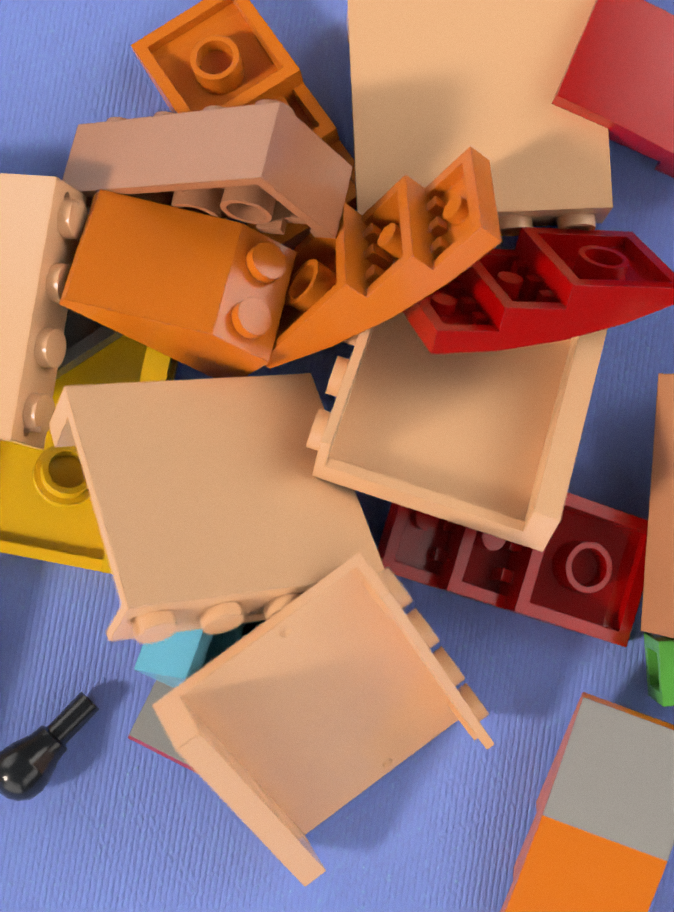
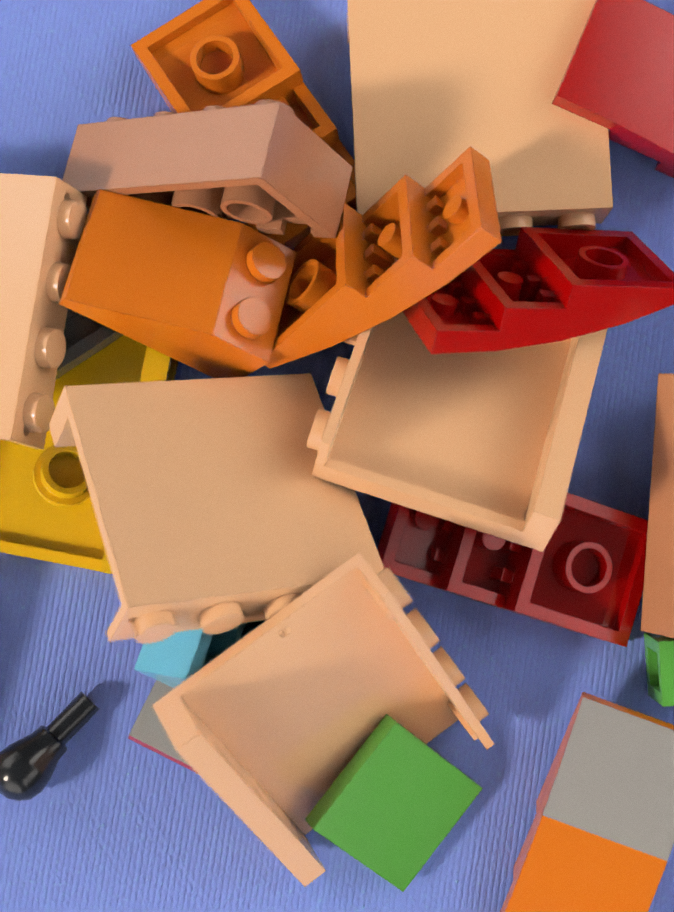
(393, 803): none -> bright green tile

